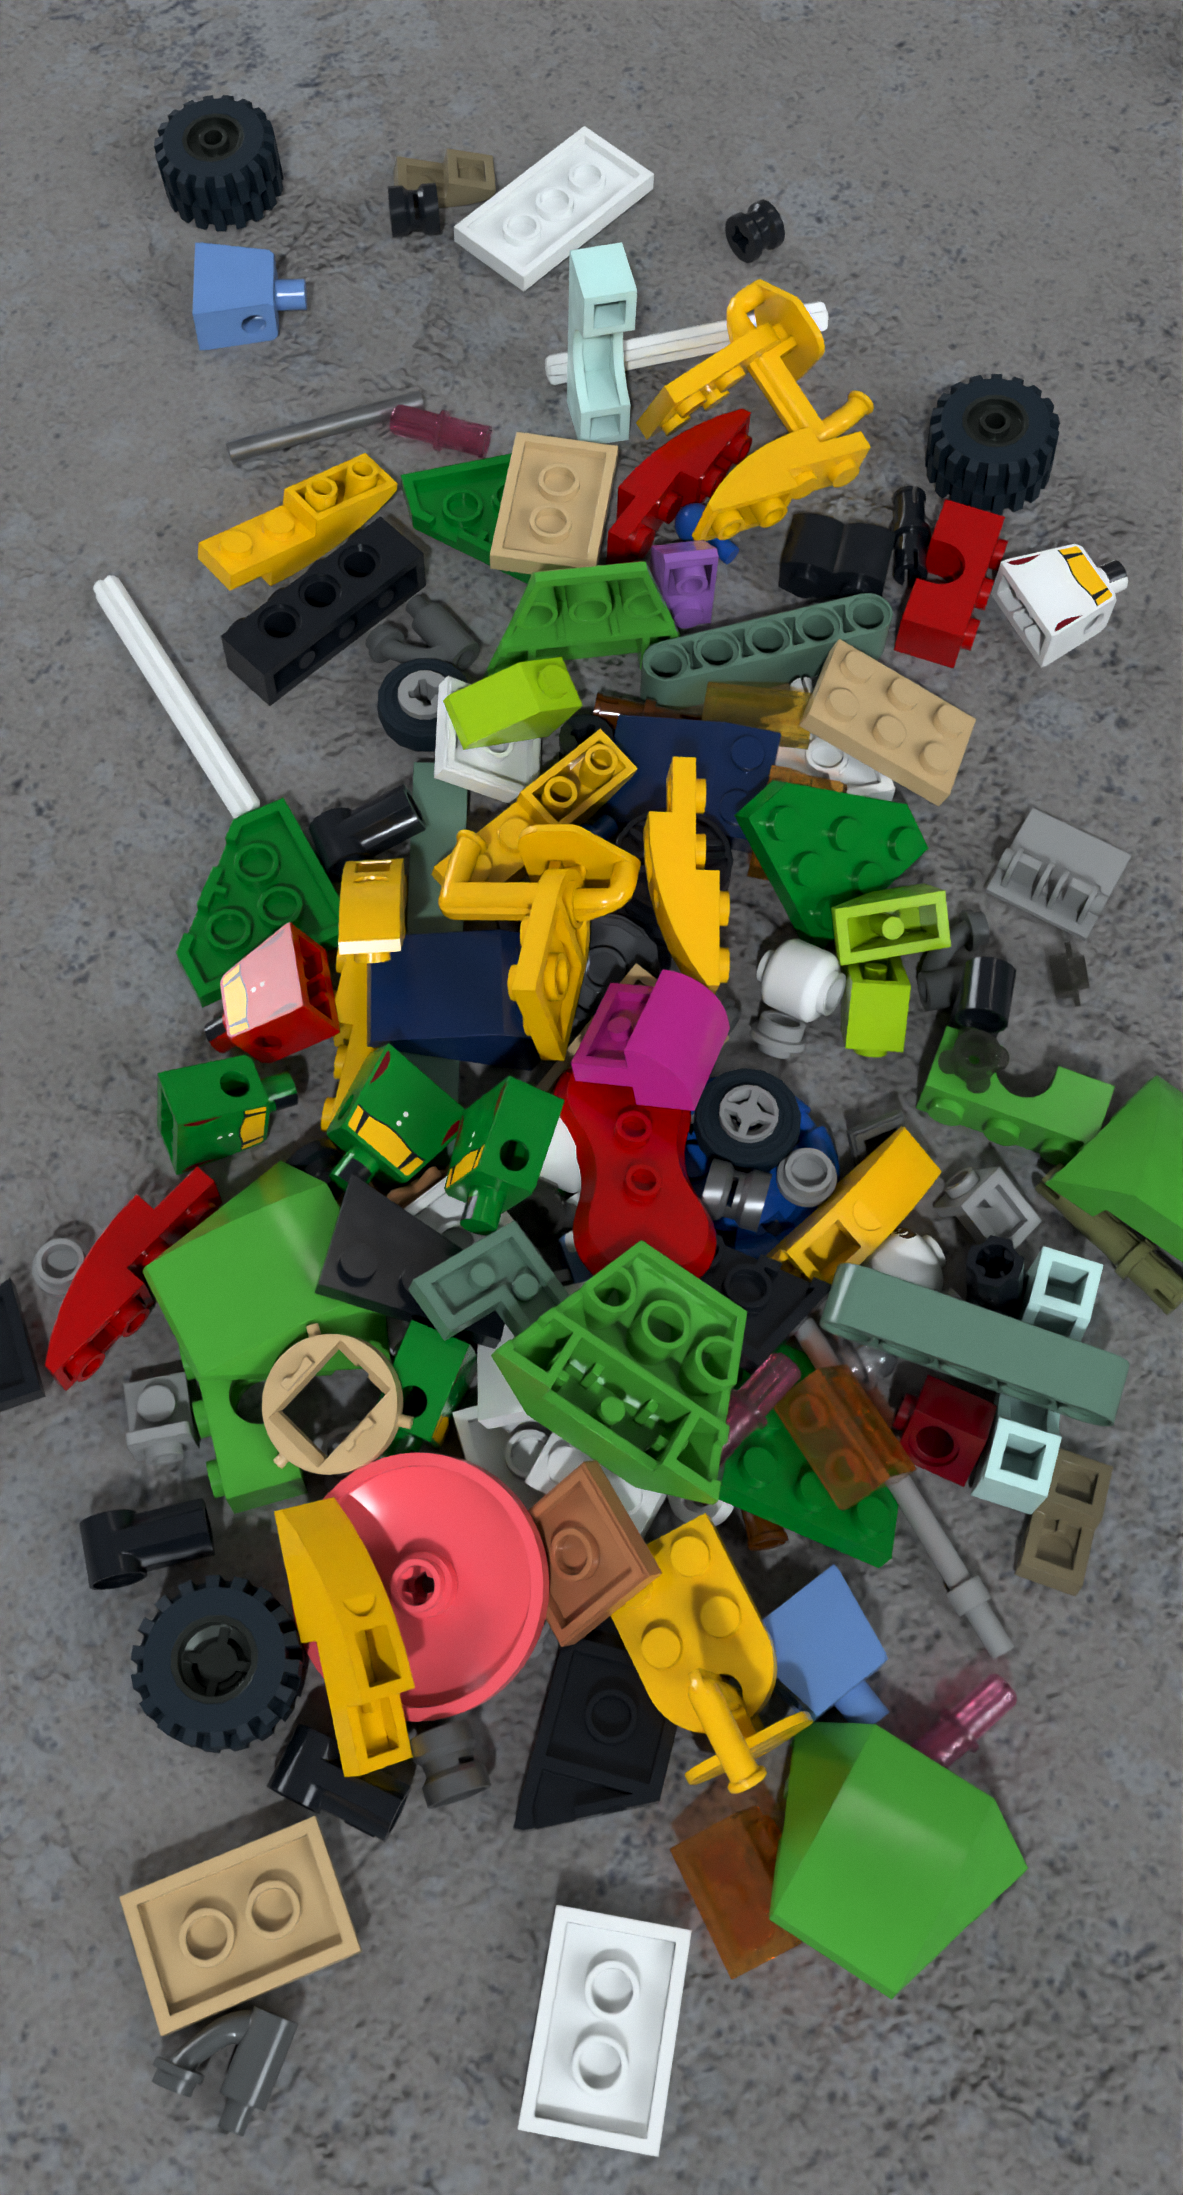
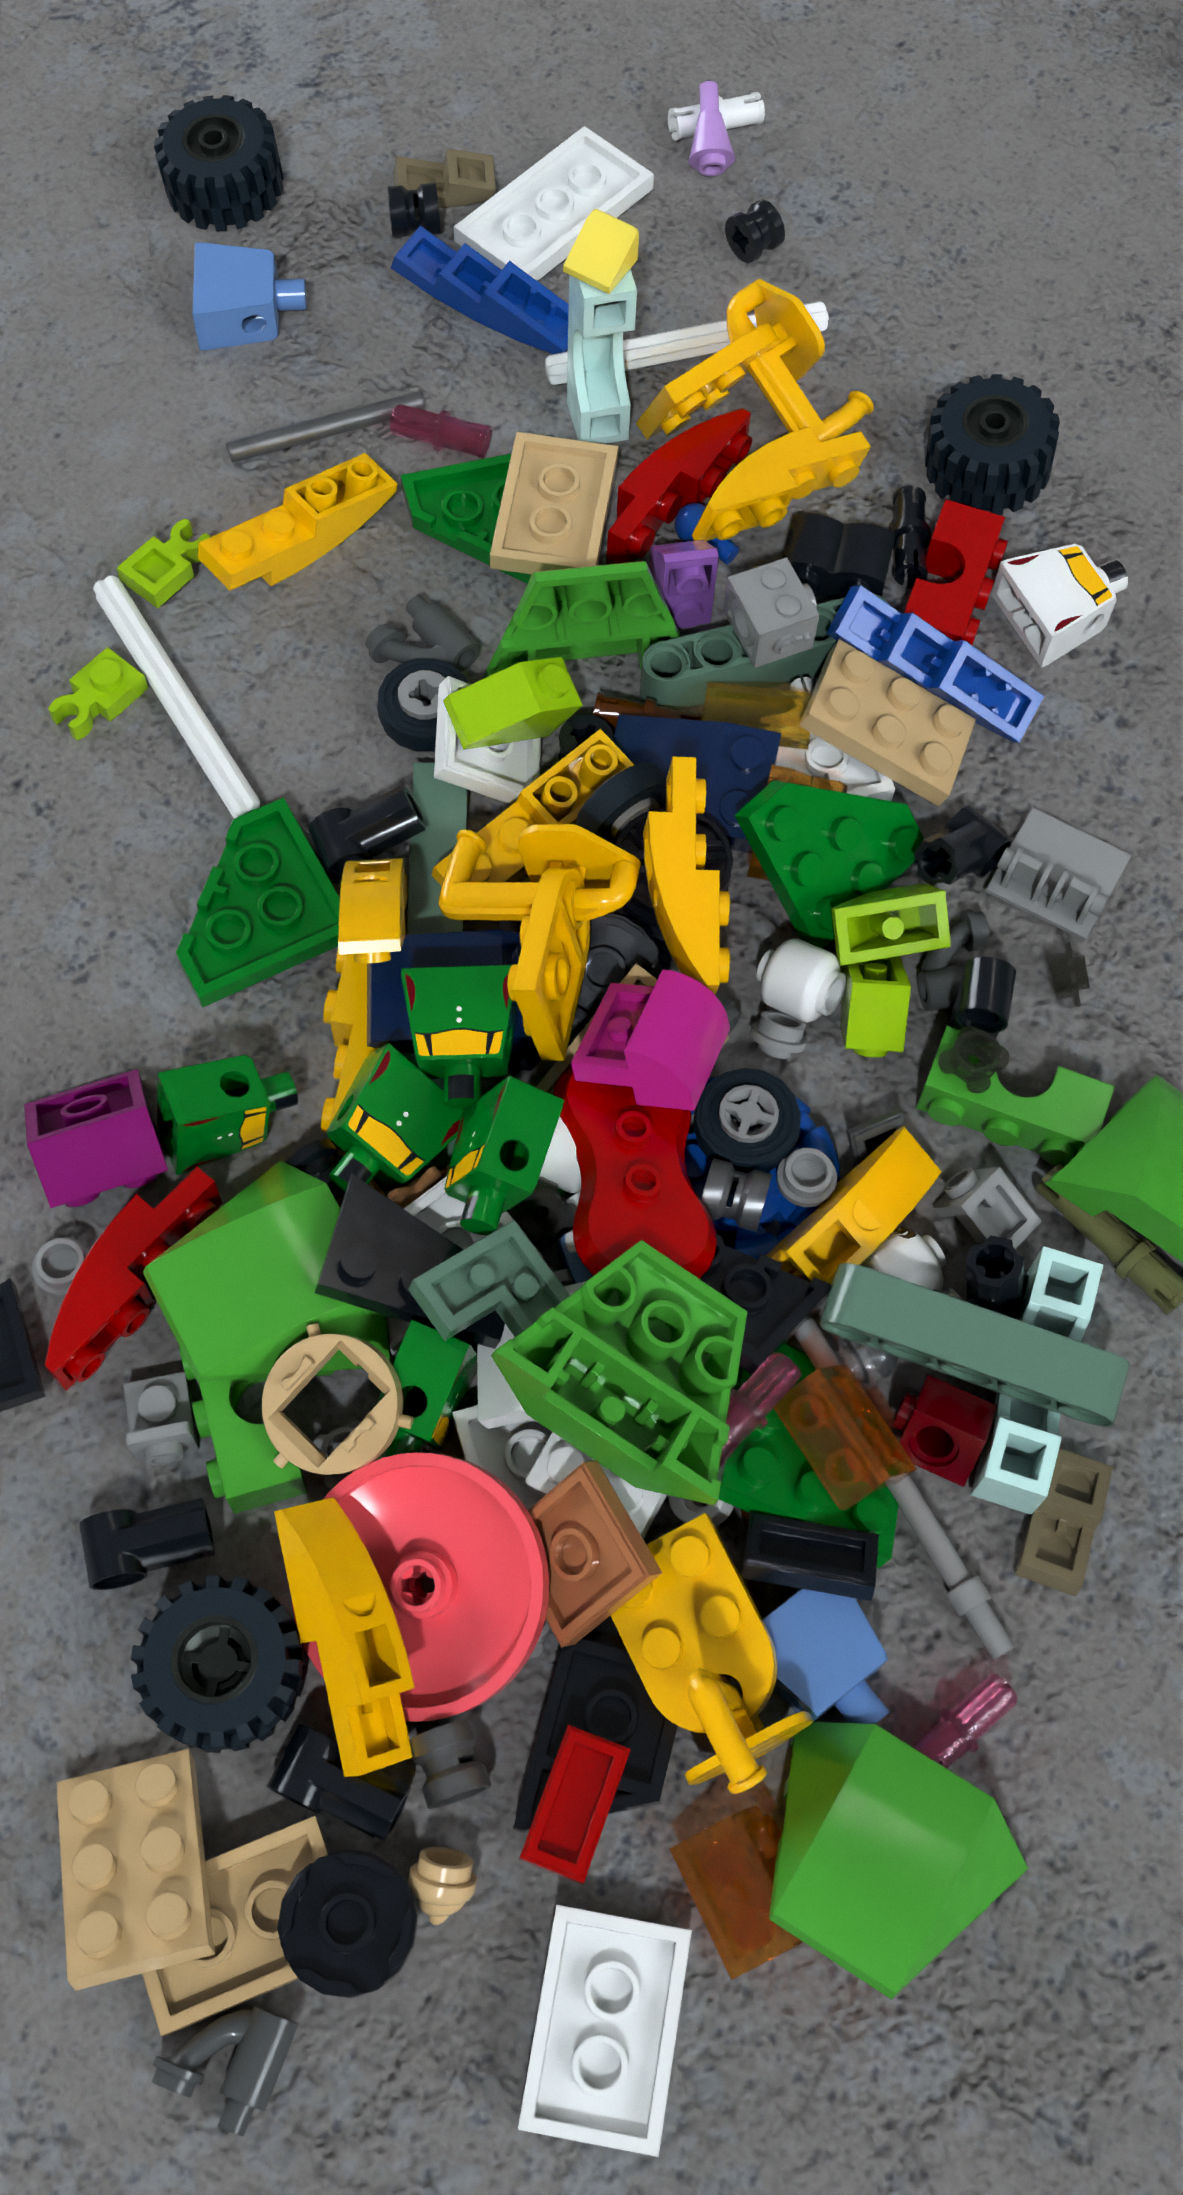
(94, 1140): none -> magenta slope
(102, 687): none -> lime plate
(133, 1870): none -> tan plate
(162, 568): none -> lime plate
(276, 999): red torso -> none
(324, 610): black brick -> none
(347, 1923): none -> black tile
(442, 1882): none -> tan plate
(460, 1026): none -> green torso
(477, 288): none -> blue slope
(575, 1804): none -> red tile
(603, 251): none -> light yellow slope
(622, 800): none -> black wheel
(711, 145): none -> lavender cone
(735, 113): none -> white pin
(771, 612): none -> light grey head
(810, 1556): none -> black tile
(937, 663): none -> blue slope
(962, 847): none -> black piece

